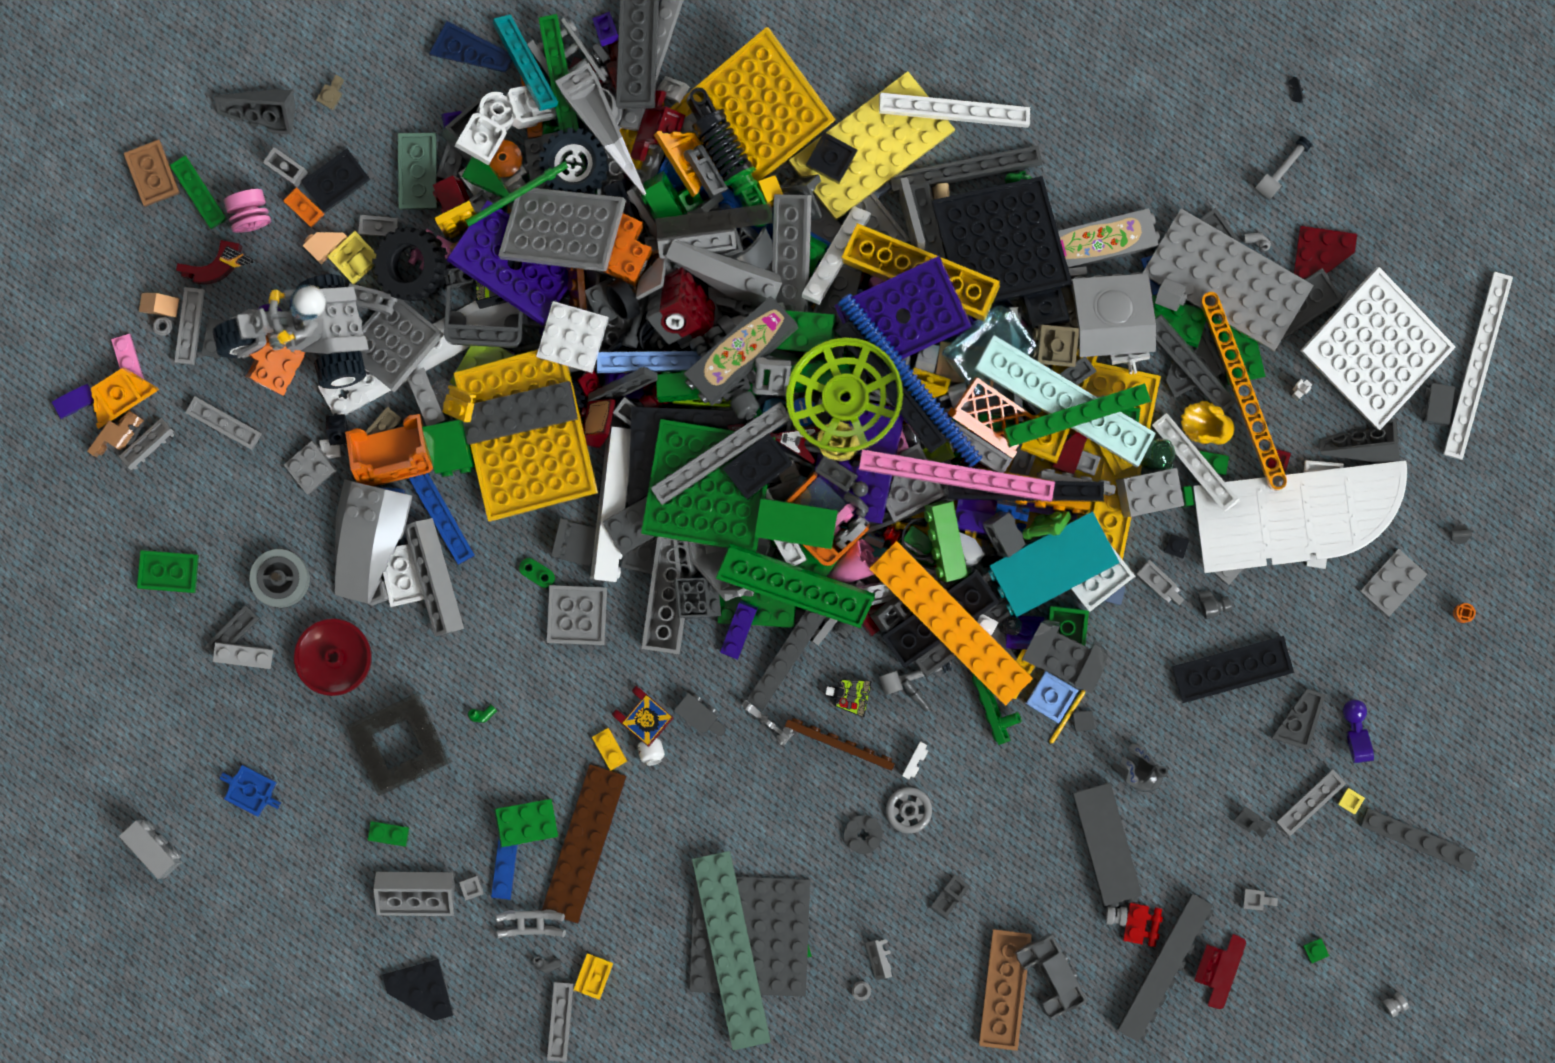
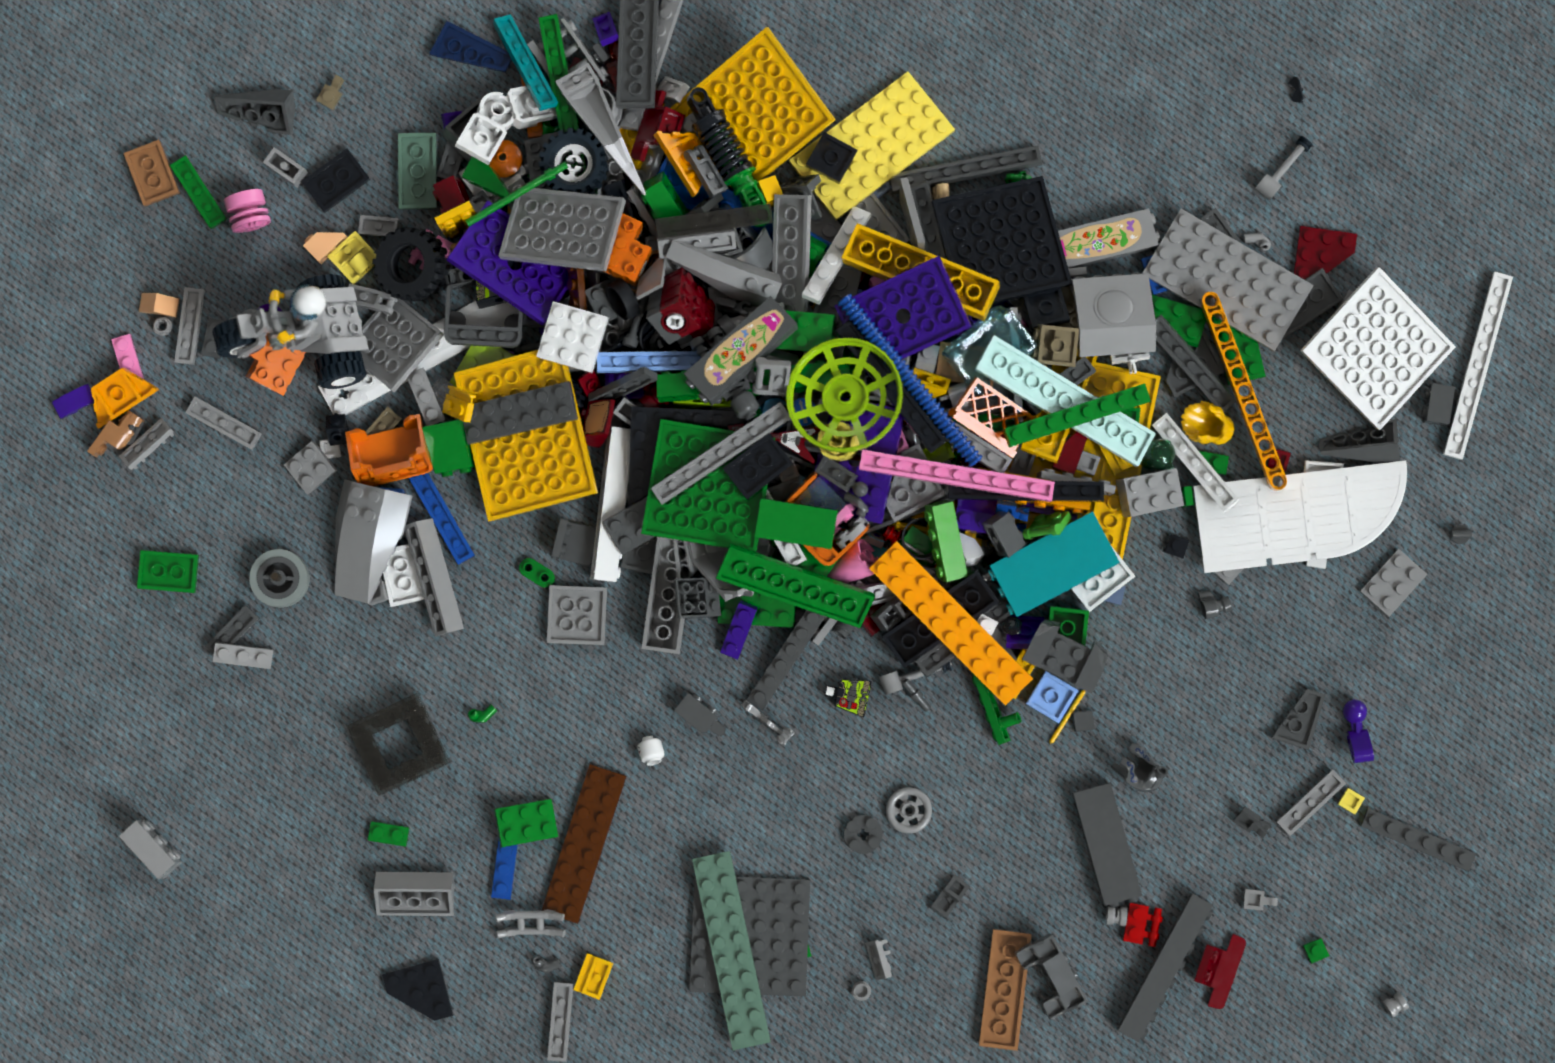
(210, 273): dark red arch -> none
(235, 258): sticker -> none
(250, 790): blue plate -> none
(303, 207): orange plate -> none
(332, 657): dark red dish -> none
(471, 888): light grey plate -> none
(609, 749): yellow plate -> none
(646, 719): flag -> none
(687, 201): green bracket -> none
(848, 747): reddish brown plate -> none
(912, 769): white plate -> none
(954, 110): white plate -> none
(1160, 583): light grey hinge -> none
(1171, 295): light grey brick -> none
(1232, 669): black plate -> none
(1301, 388): white plate -> none
(1461, 615): orange wheel -> none

